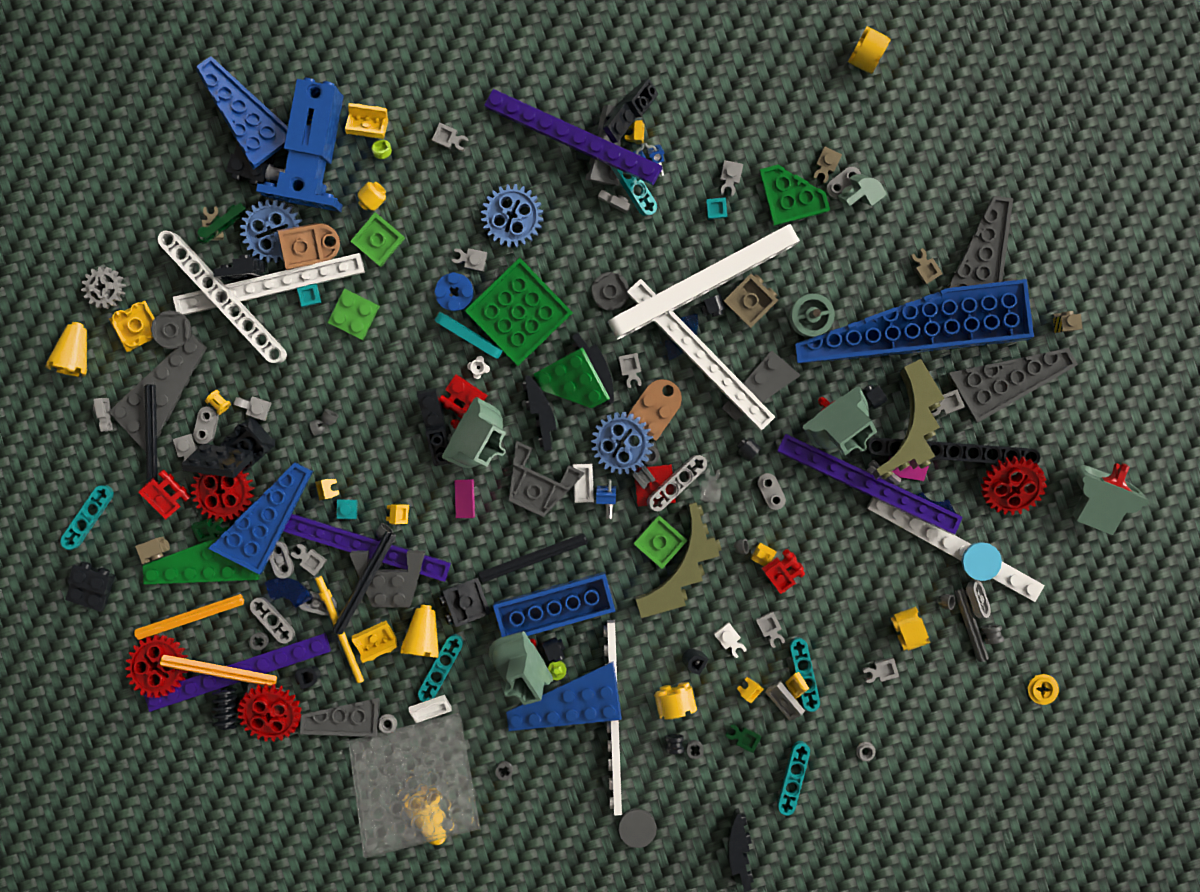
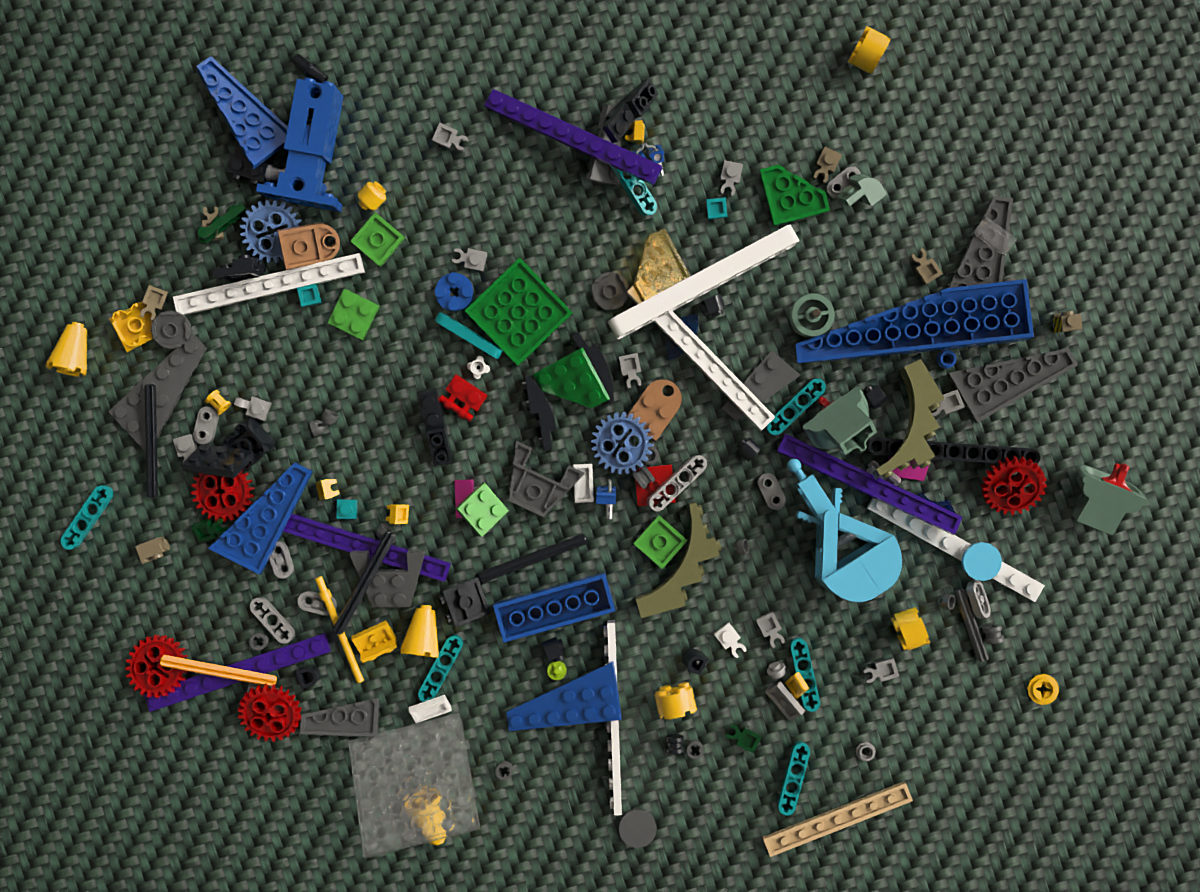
(90, 586): black plate -> none
(101, 407): light grey plate -> none
(108, 294): light grey gear -> none
(153, 299): none -> dark tan plate
(159, 498): red plate -> none
(189, 617): light orange axle -> none
(195, 565): green wing -> none
(214, 292): white beam -> none
(225, 708): black piece -> none
(288, 589): clear blue tile -> none
(309, 68): none -> black axle
(311, 560): light grey plate -> none
(366, 121): yellow bracket -> none
(381, 149): lime tile -> none
(381, 723): light grey plate -> none
(476, 436): sand green piece -> none
(482, 509): none -> plate
(496, 210): medium blue gear -> none
(520, 667): sand green piece -> none
(620, 202): light grey plate -> none
(659, 266): none -> clear yellow plate
(710, 489): clear plate -> none
(737, 849): black slope -> none
(751, 300): dark tan plate -> none
(751, 691): yellow tile -> none
(763, 554): yellow tile -> none
(776, 670): none -> light grey plate
(779, 575): red plate -> none
(794, 405): none -> teal beam
(837, 818): none -> tan plate
(861, 573): none -> medium azure piece
(952, 359): none -> blue plate
(994, 236): none -> clear tile

